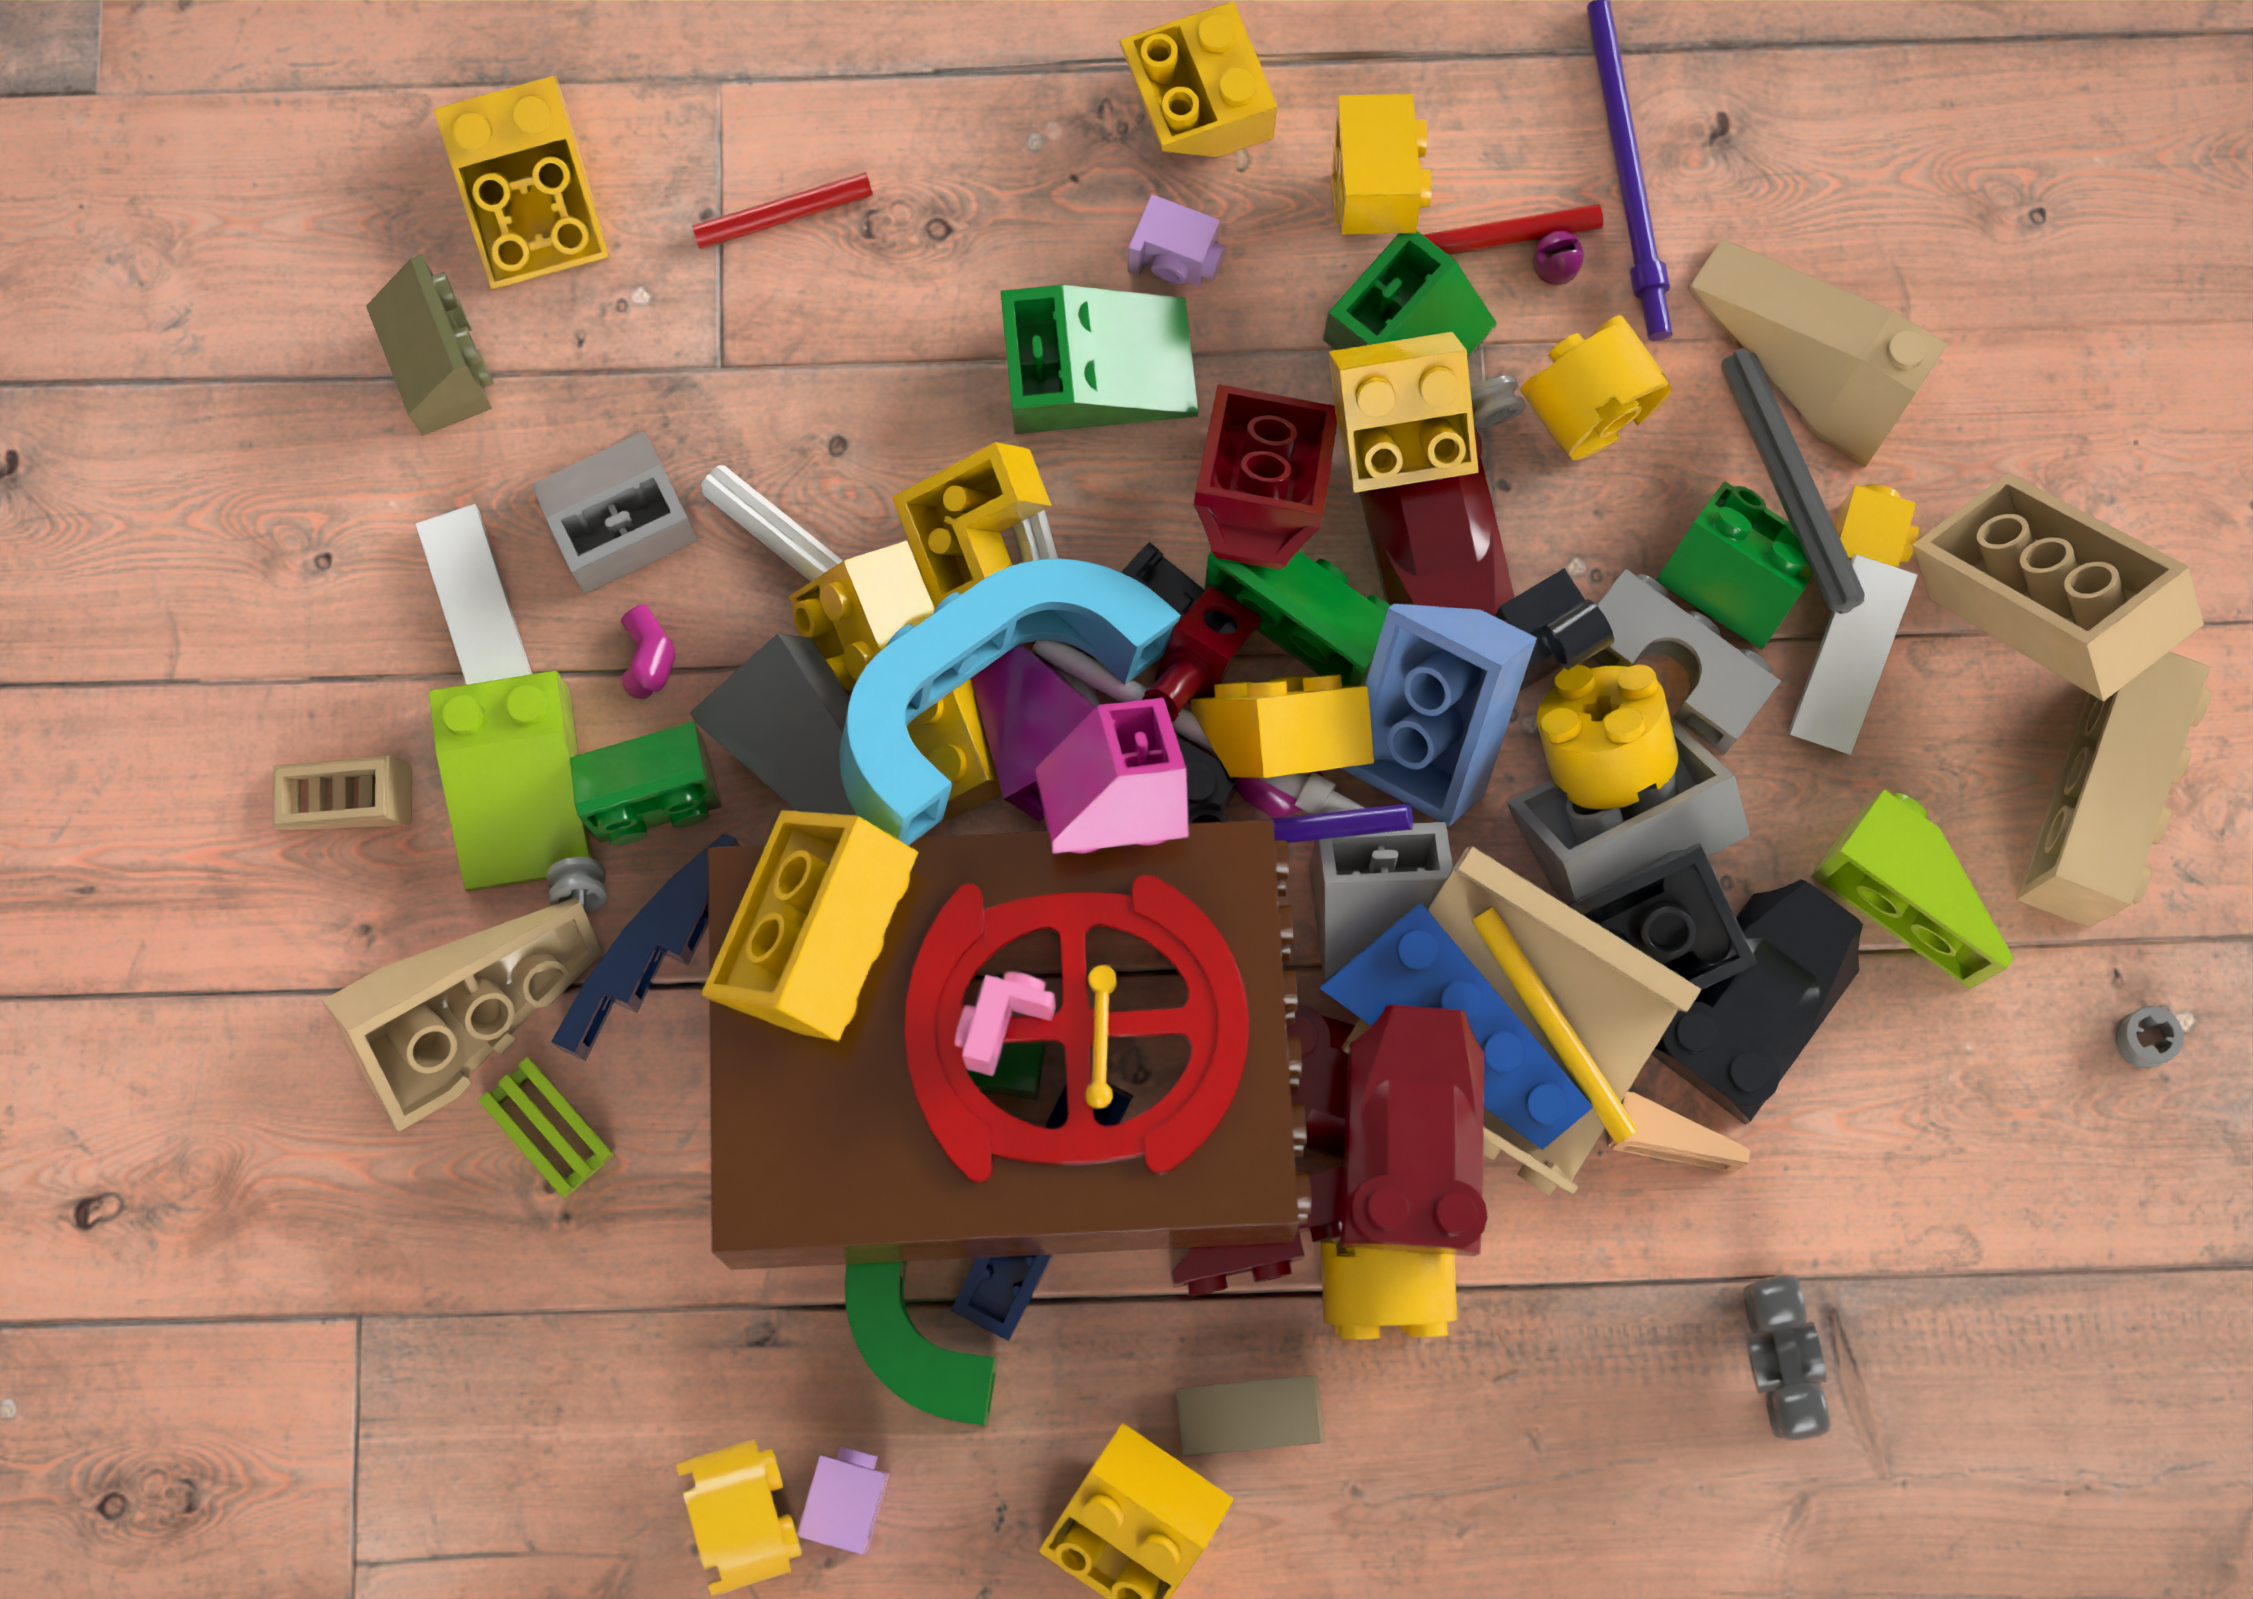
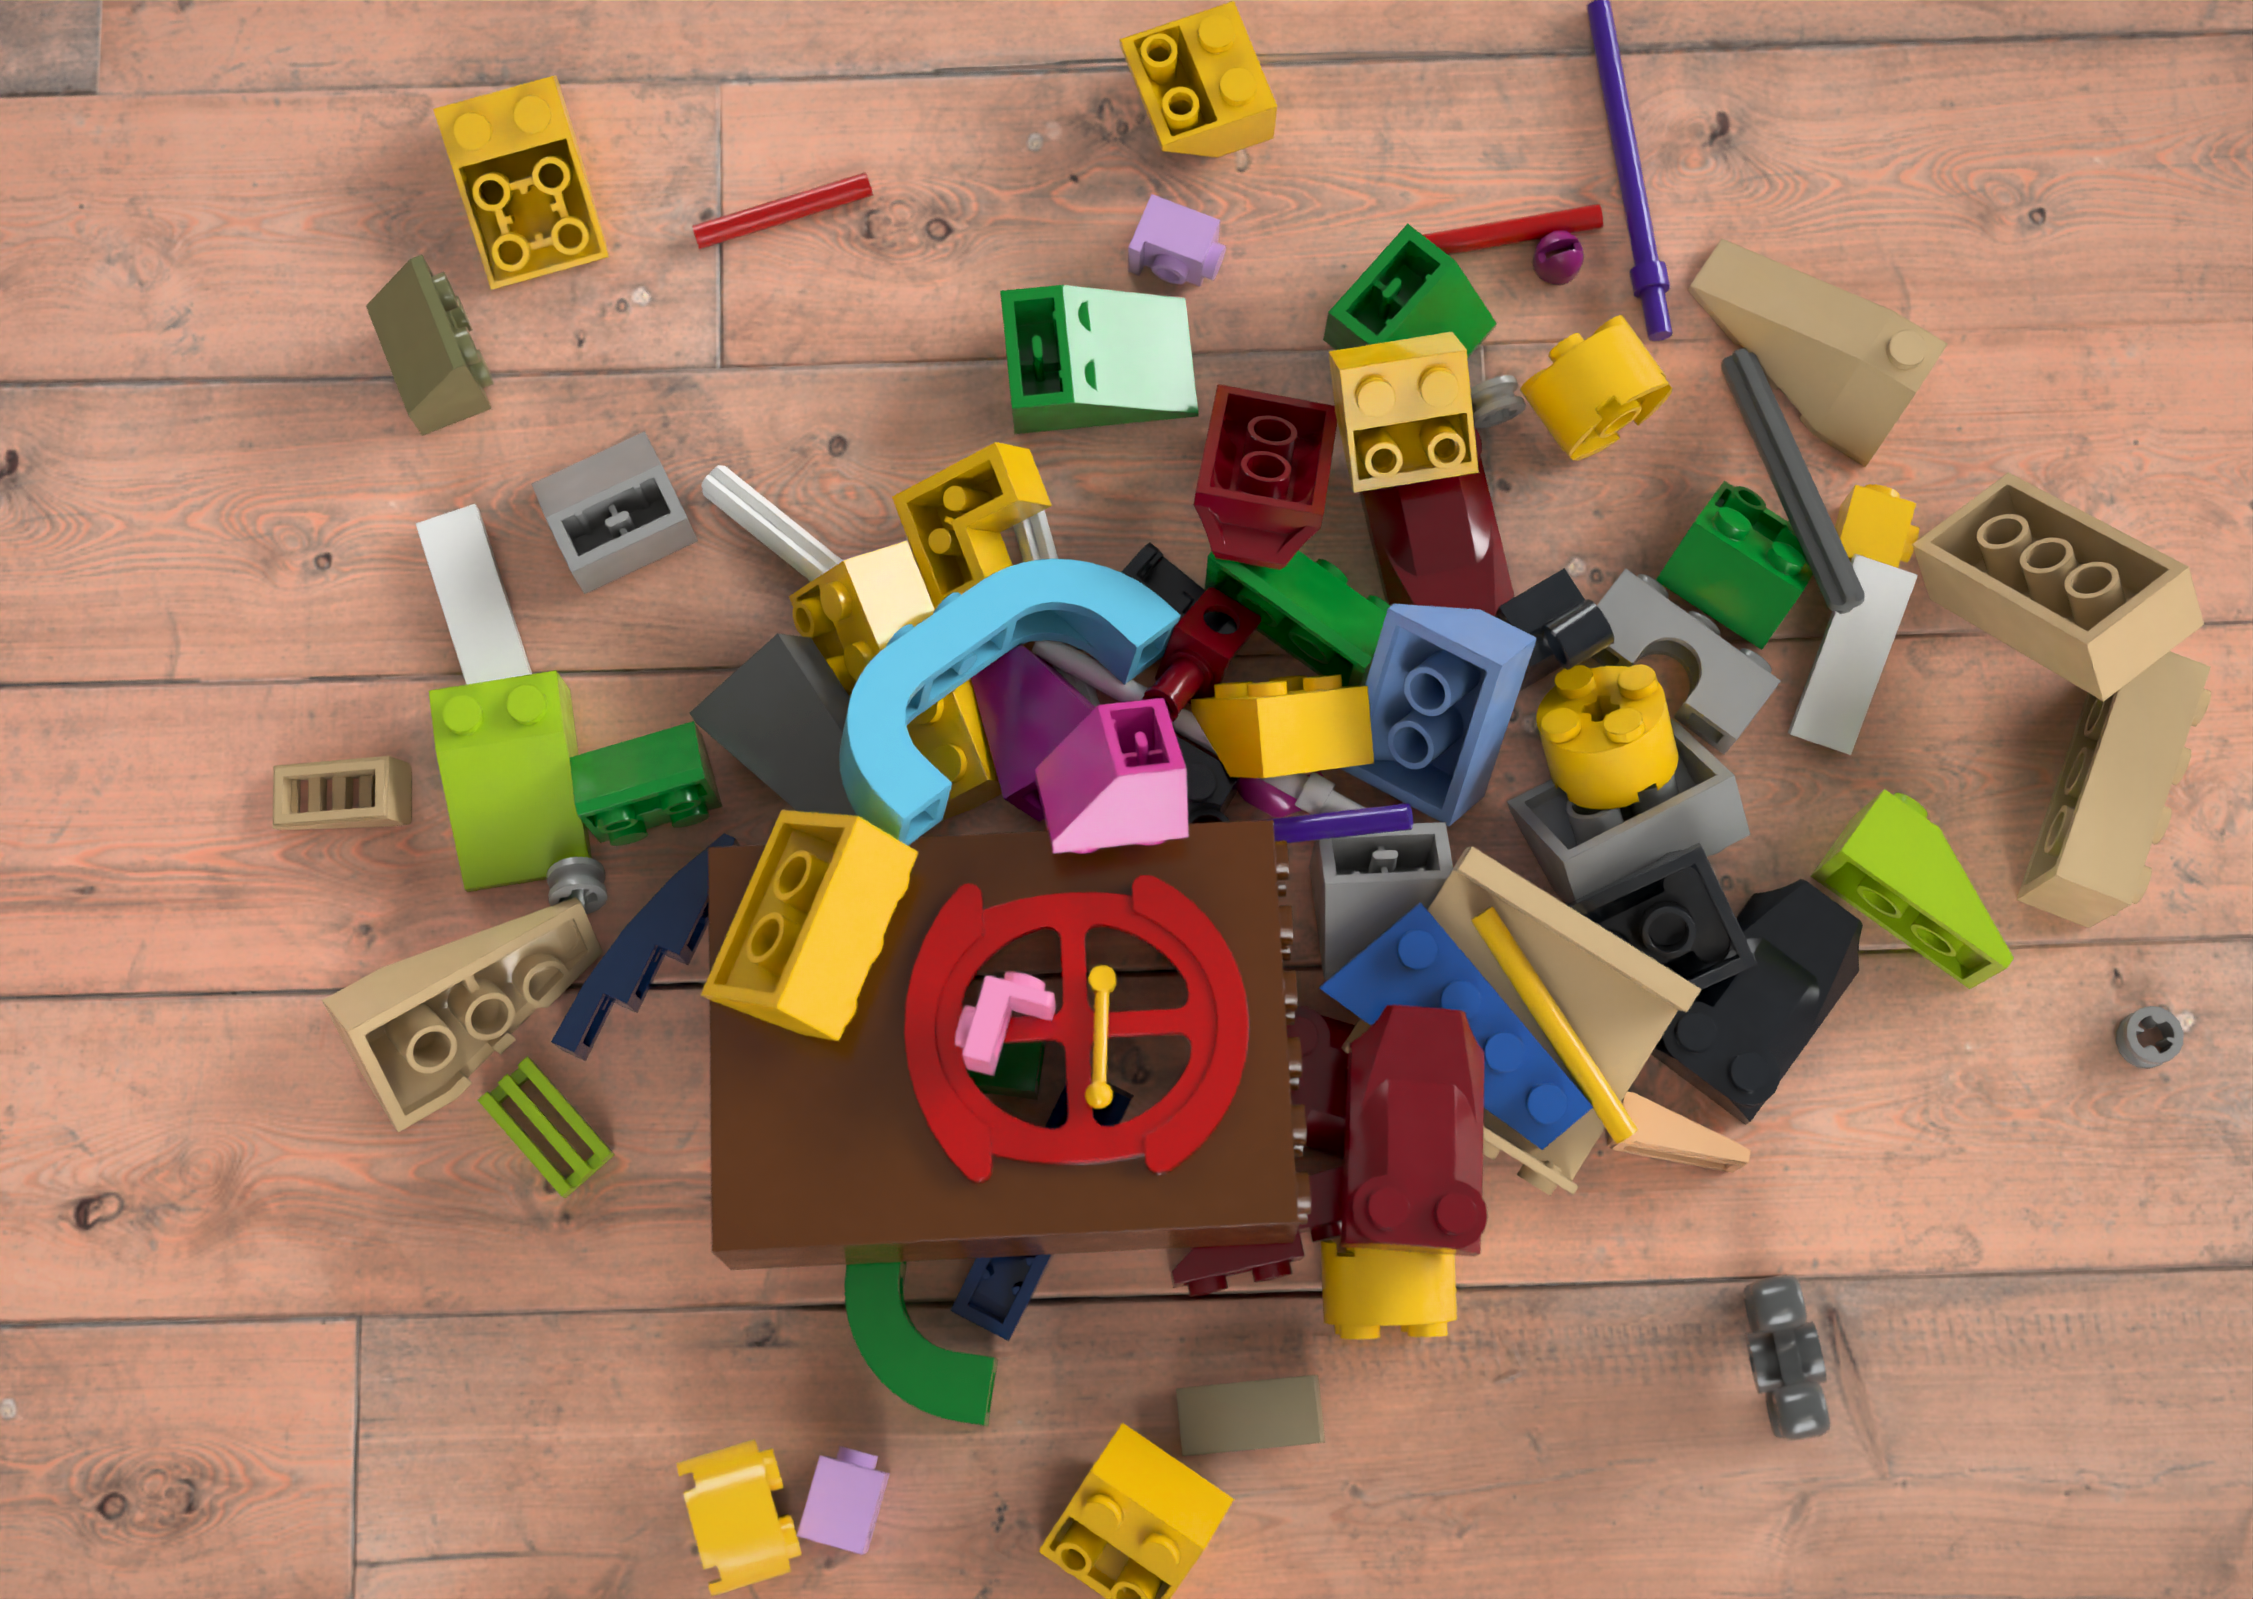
(653, 654): dark pink arm -> none
(1378, 164): yellow brick -> none

